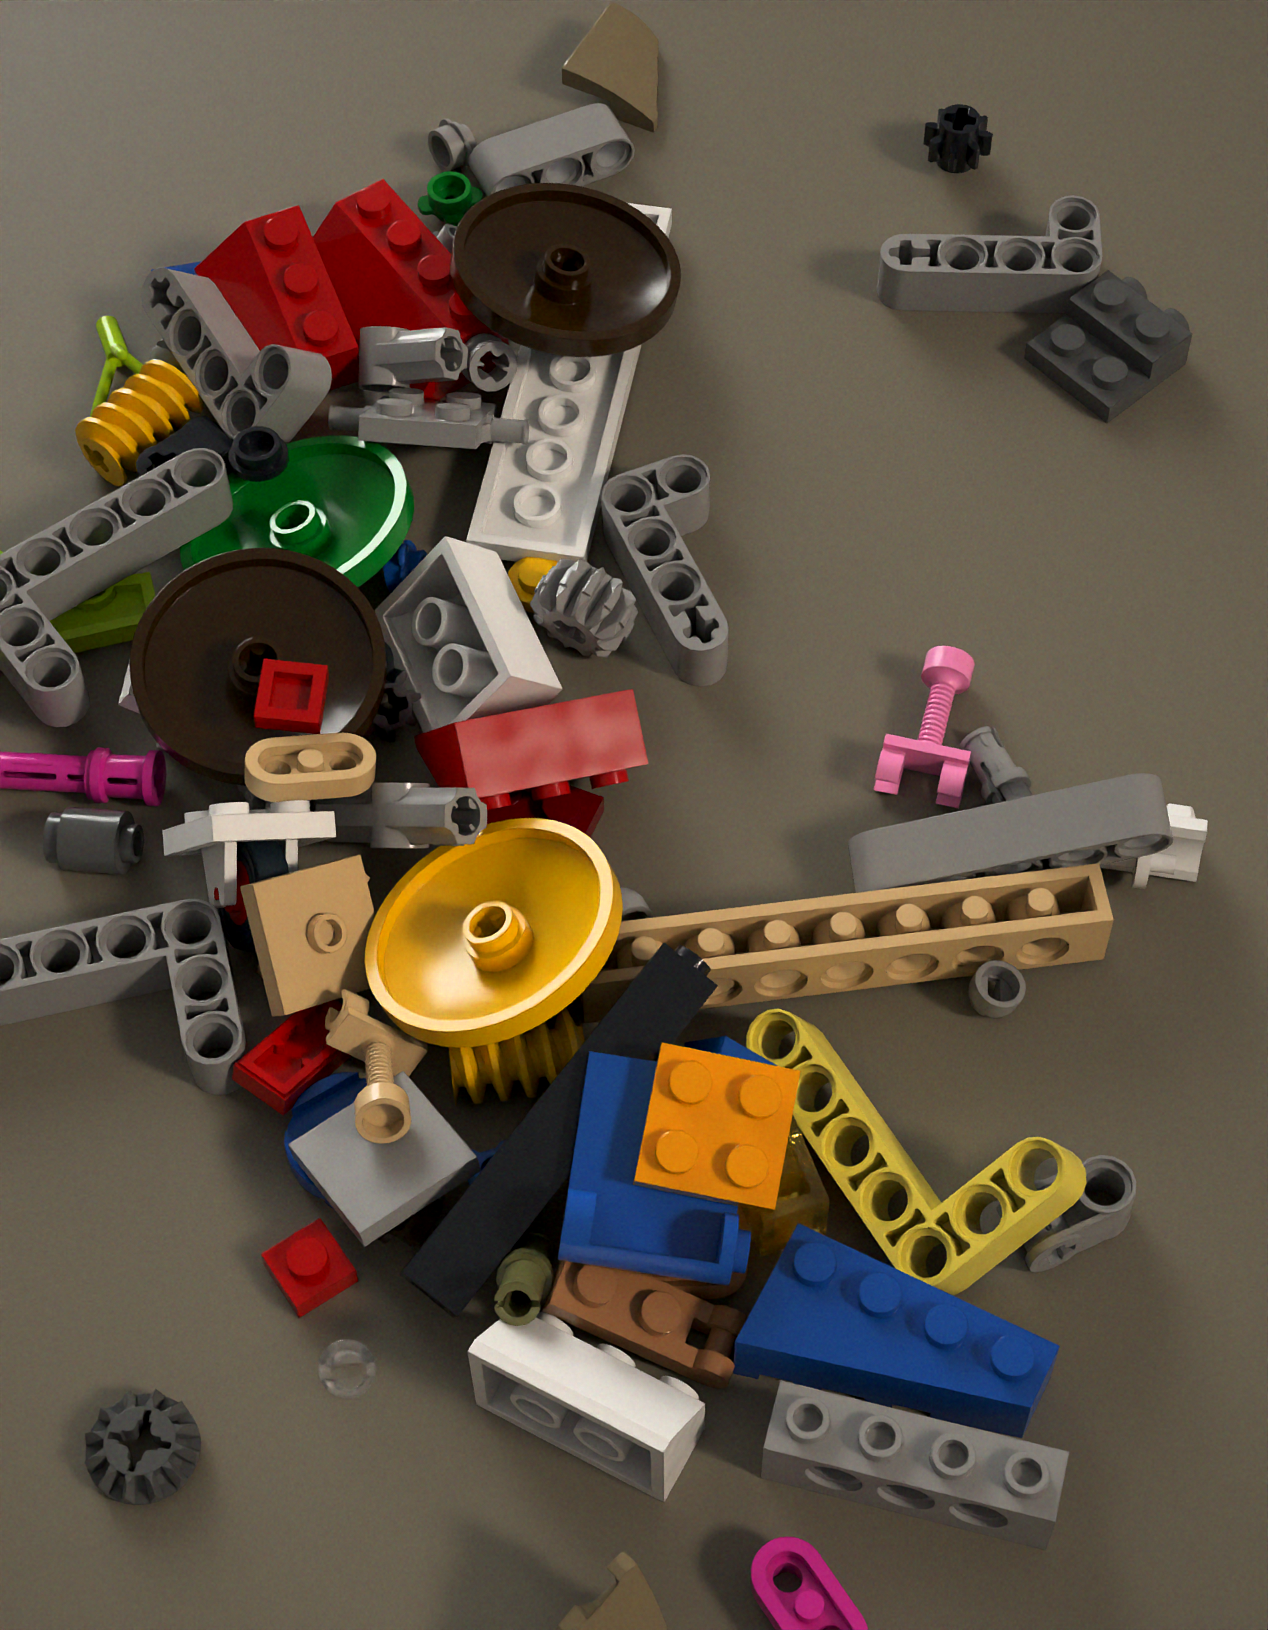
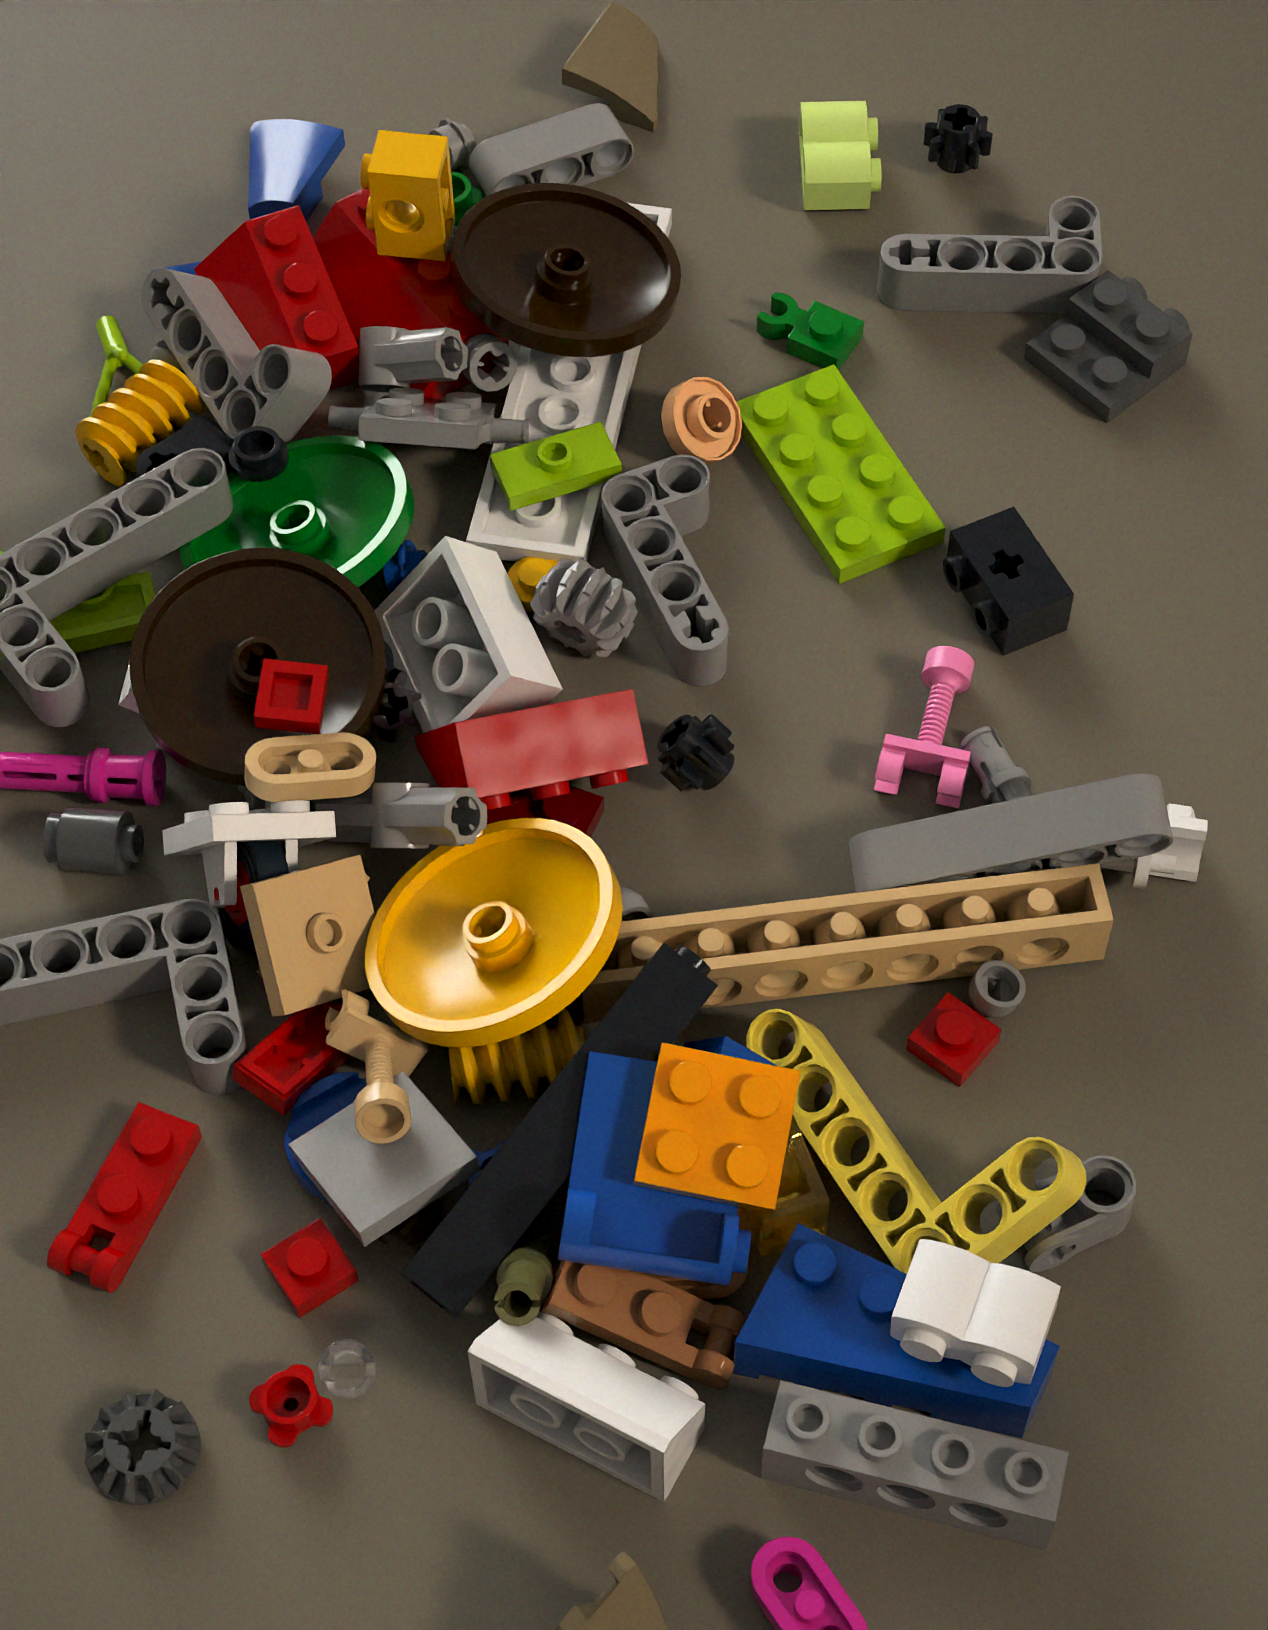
(125, 1197): none -> red plate
(287, 1385): none -> red plate
(289, 164): none -> slope
(409, 195): none -> yellow brick
(555, 465): none -> lime plate
(696, 752): none -> black gear
(701, 419): none -> light nougat plate
(814, 335): none -> green plate
(837, 155): none -> yellowish green brick
(838, 474): none -> lime plate
(953, 1039): none -> red plate
(974, 1313): none -> white brick
(1007, 581): none -> black brick

